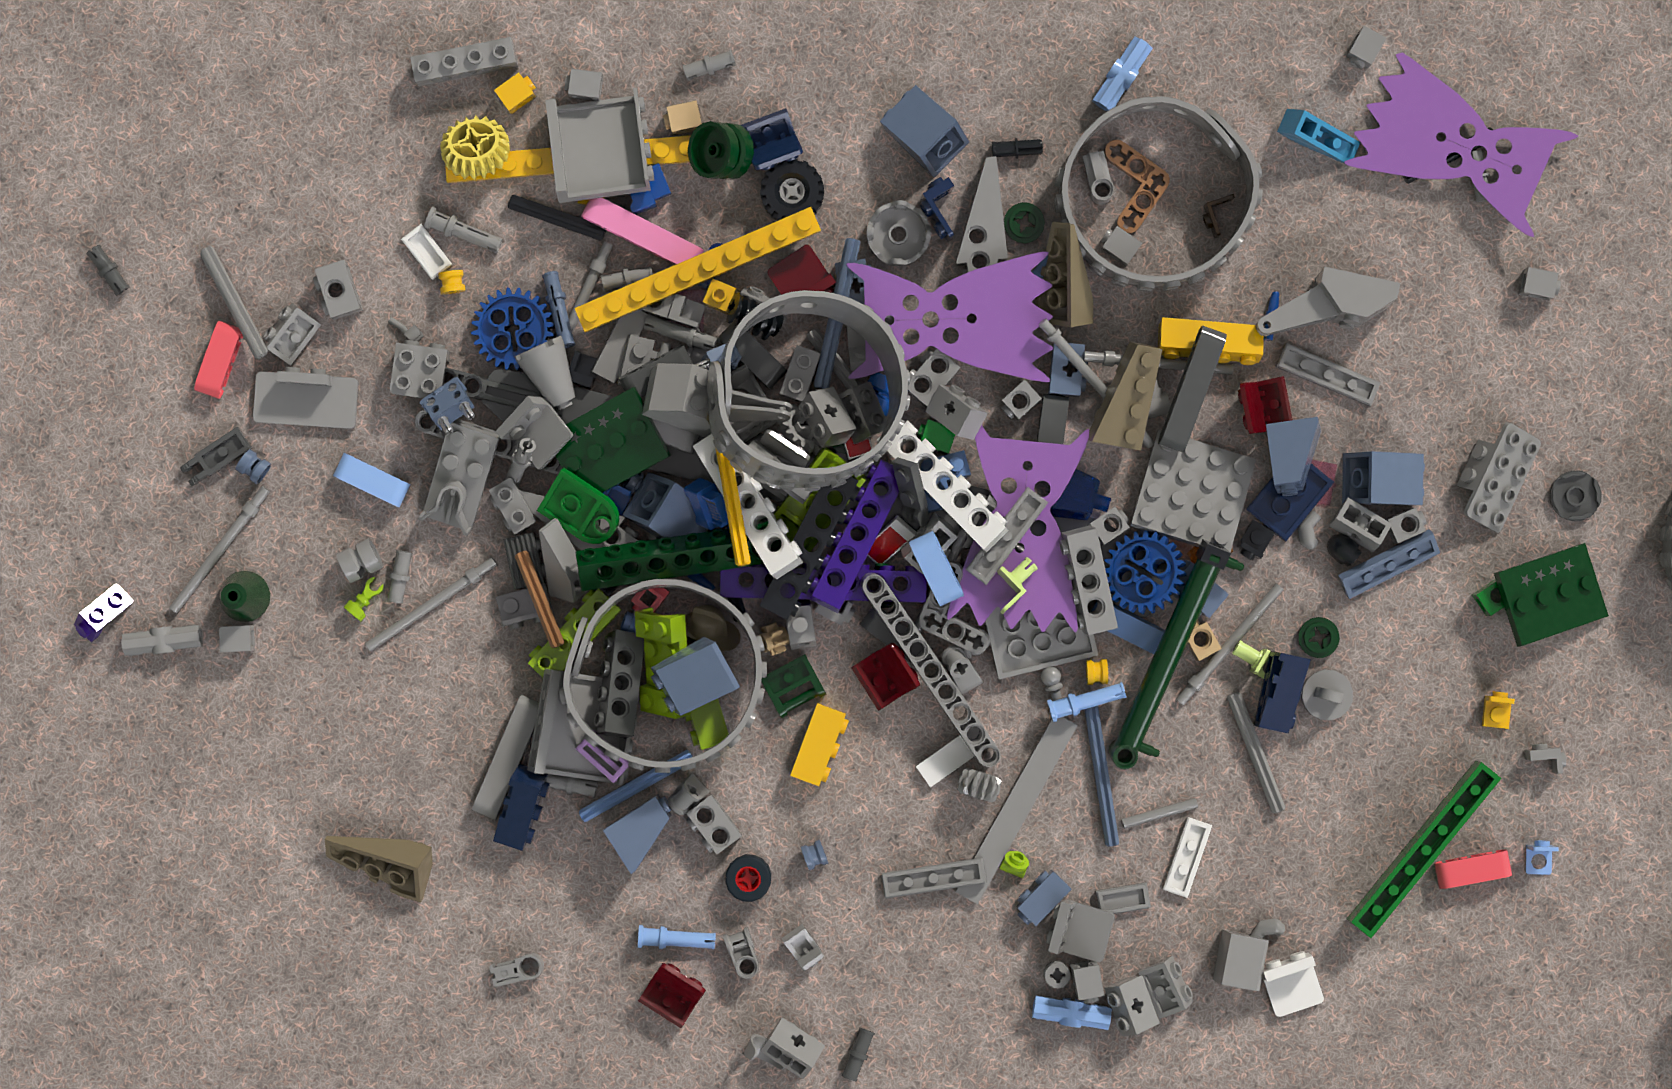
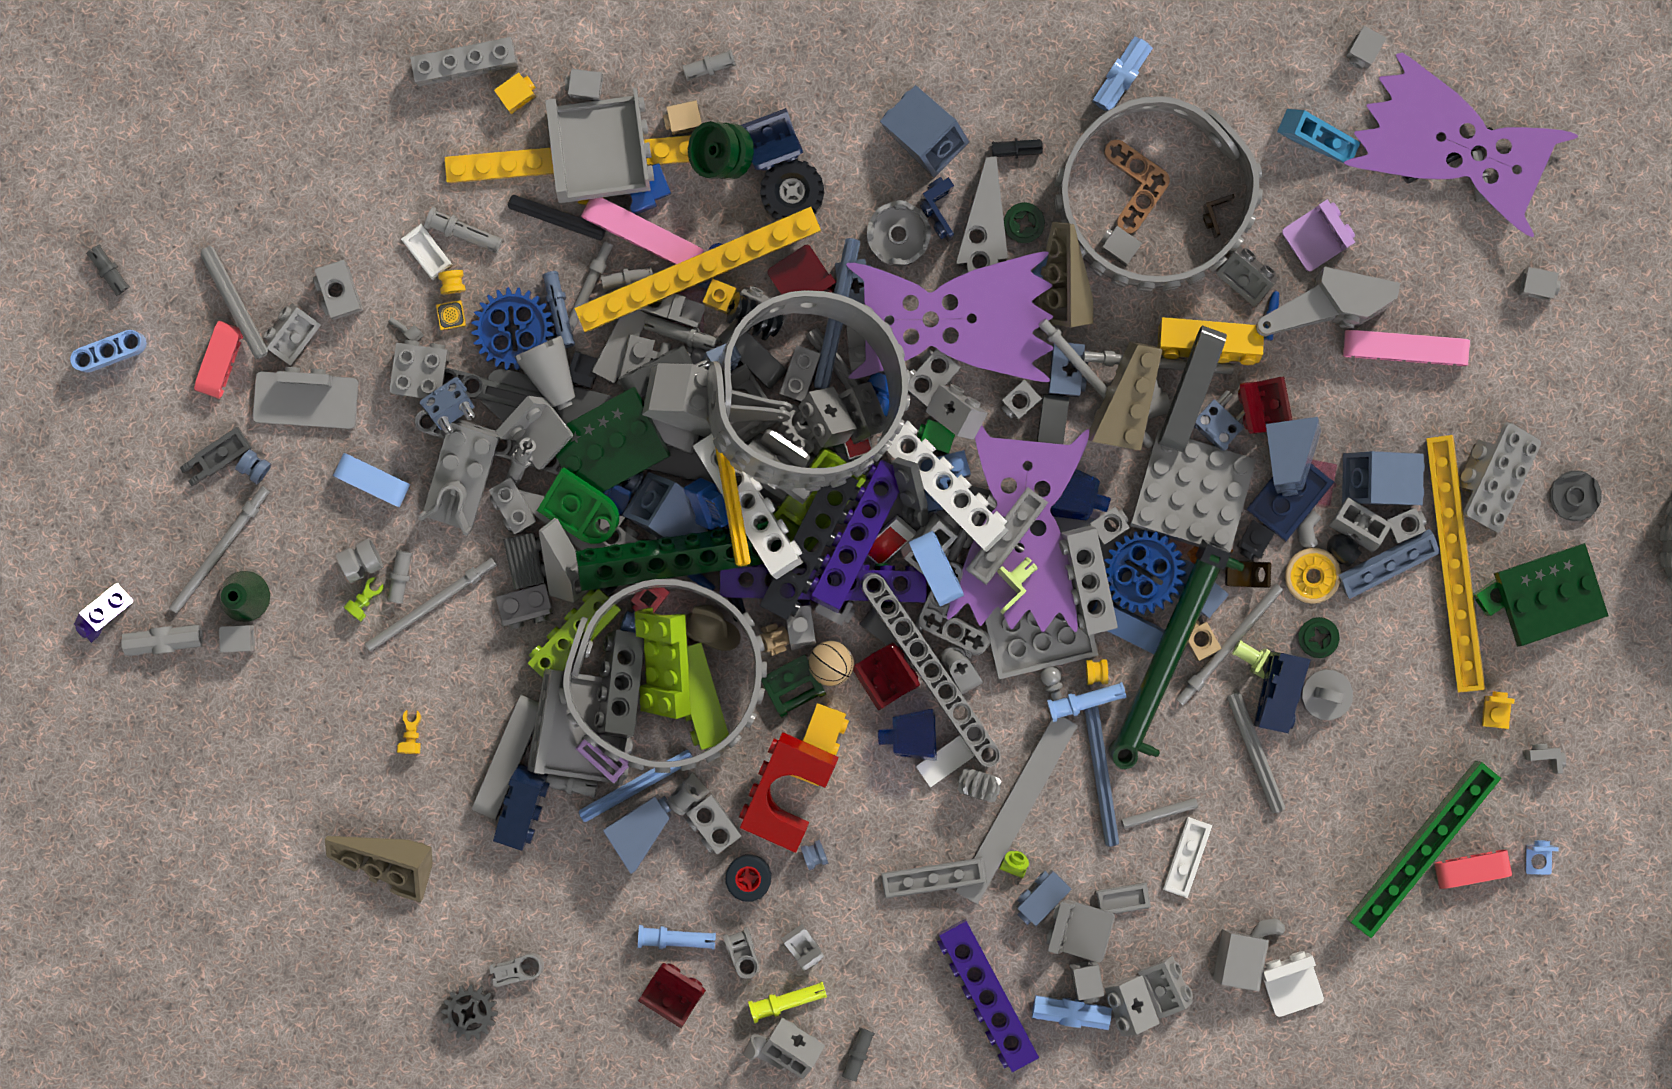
(96, 351): none -> light blue beam
(410, 745): none -> yellow piece
(451, 315): none -> tile
(459, 1006): none -> dark grey gear
(489, 141): light yellow gear -> none
(539, 599): medium nougat axle -> none
(694, 676): sand blue slope -> none
(763, 815): none -> red arch
(774, 1005): none -> neon yellow pin
(831, 663): none -> tan piece
(912, 735): none -> clear blue torso
(1024, 1051): none -> dark purple brick
(1055, 970): light grey wheel -> none
(1098, 175): light grey piece -> none
(1216, 426): none -> sand blue piece
(1247, 275): none -> flat silver bracket
(1249, 575): none -> dark brown bracket
(1312, 559): none -> yellow wheel
(1318, 235): none -> lavender bracket
(1328, 374): light grey tile -> none
(1406, 347): none -> bright pink beam
(1455, 563): none -> yellow plate

